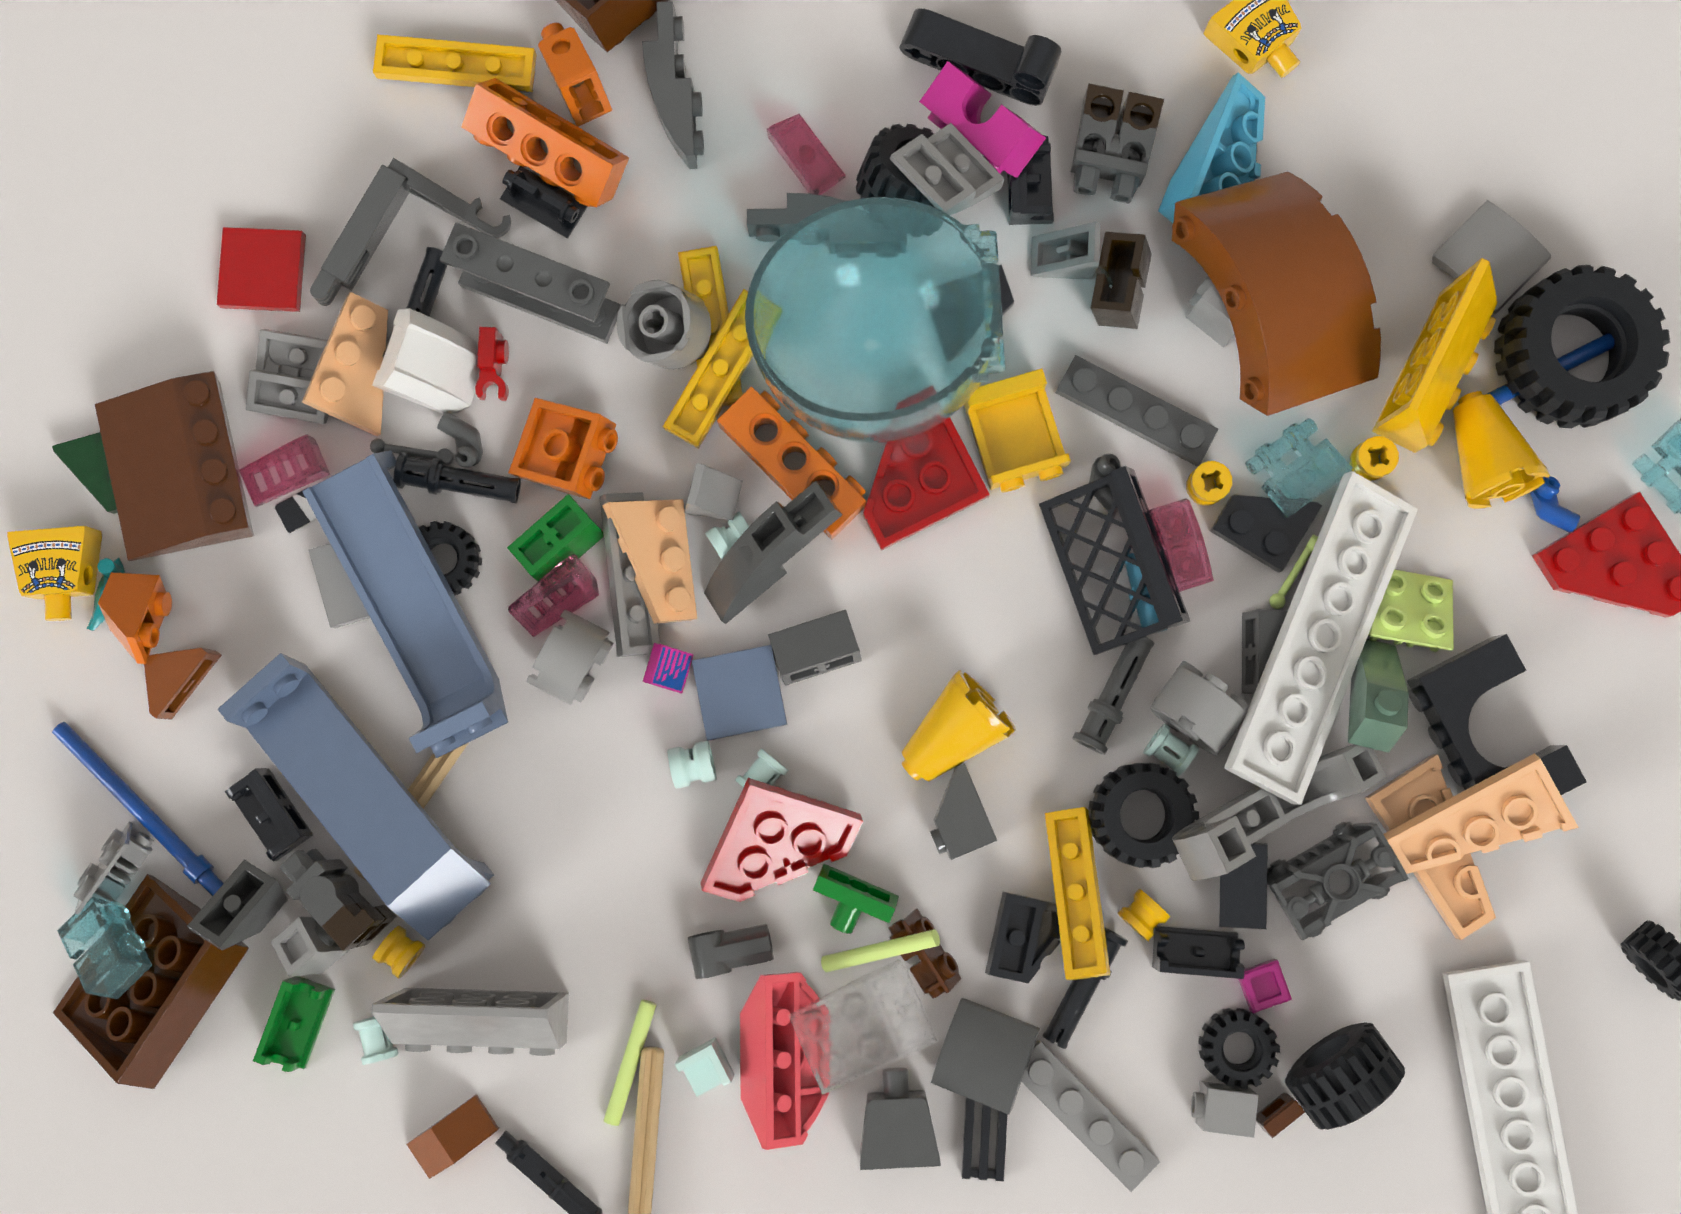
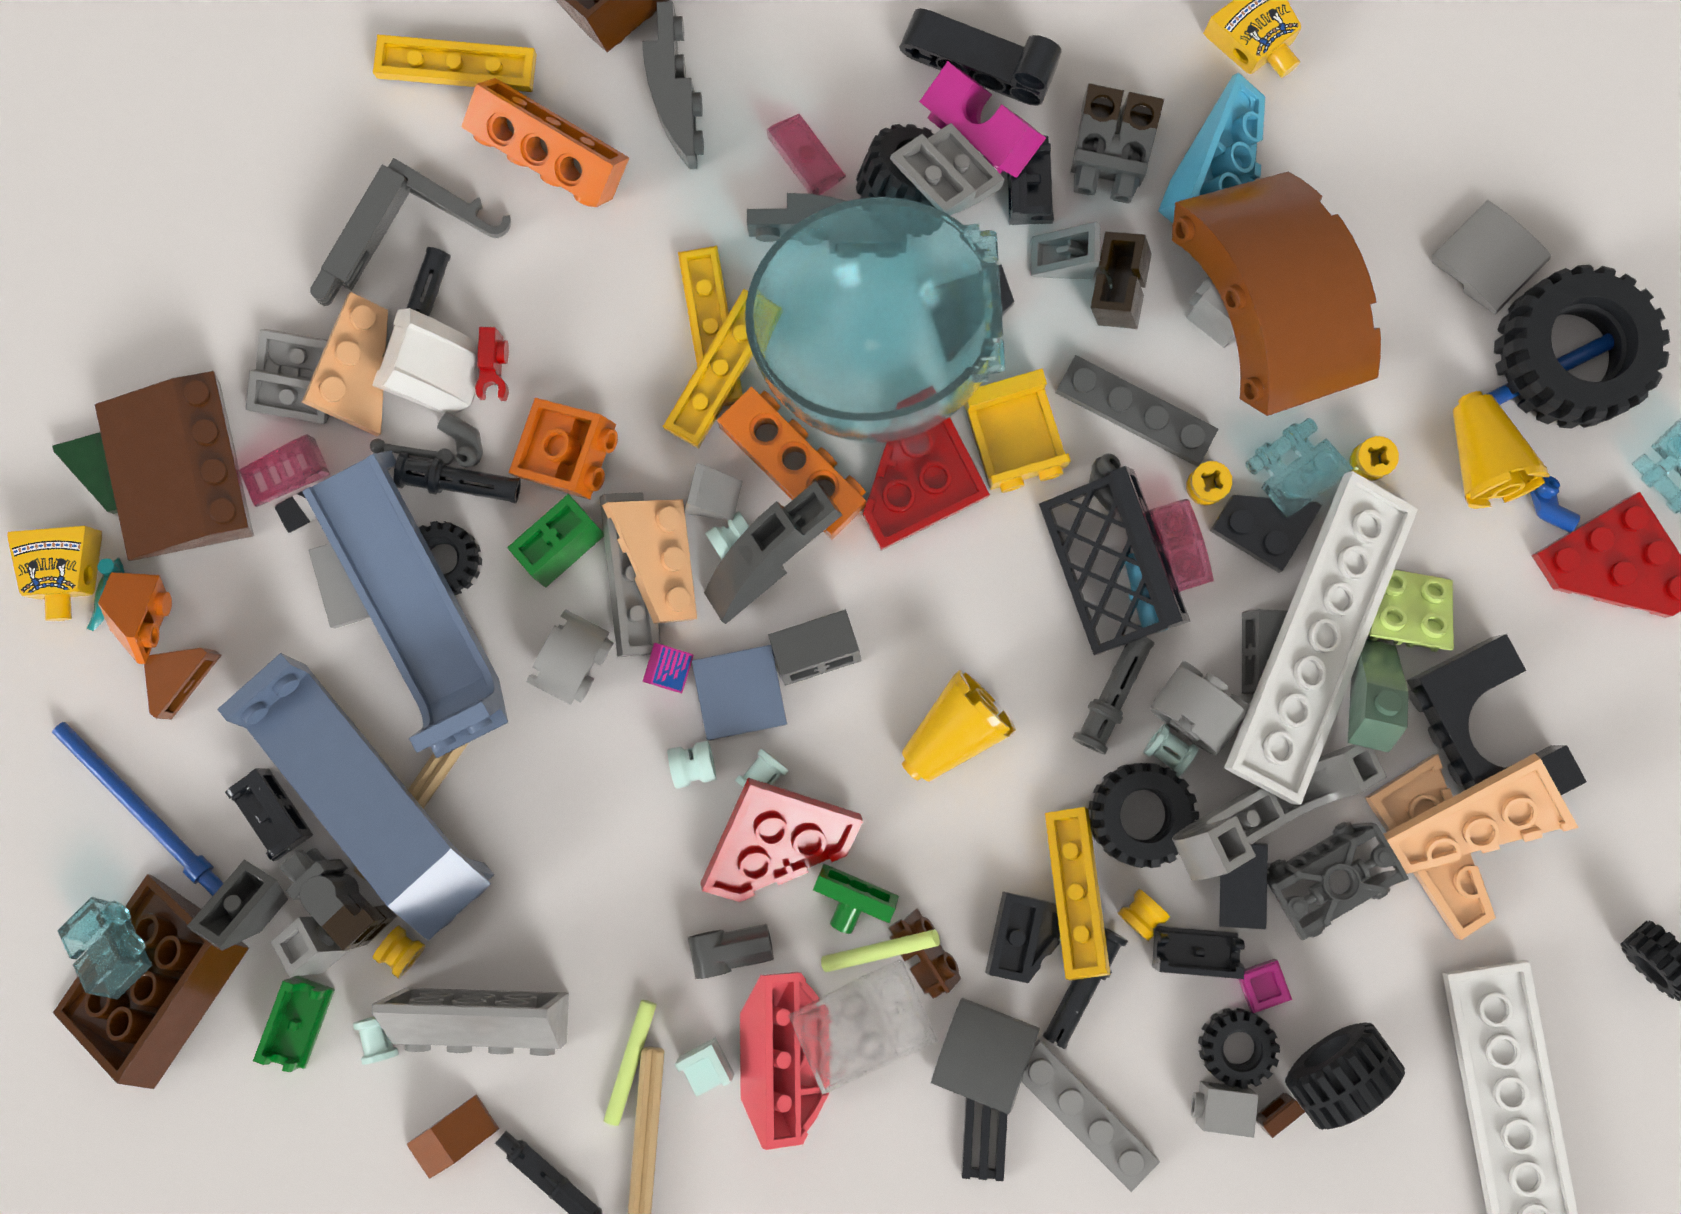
(105, 880): light grey hinge -> none
(261, 269): red tile -> none
(531, 283): dark grey fence -> none
(542, 201): black hinge -> none
(557, 578): clear pink slope -> none
(569, 66): orange torso -> none
(664, 325): light grey brick -> none
(897, 1127): dark grey torso -> none
(961, 818): dark grey slope -> none
(1278, 600): yellowish green hinge -> none
(1439, 360): yellow slope -> none

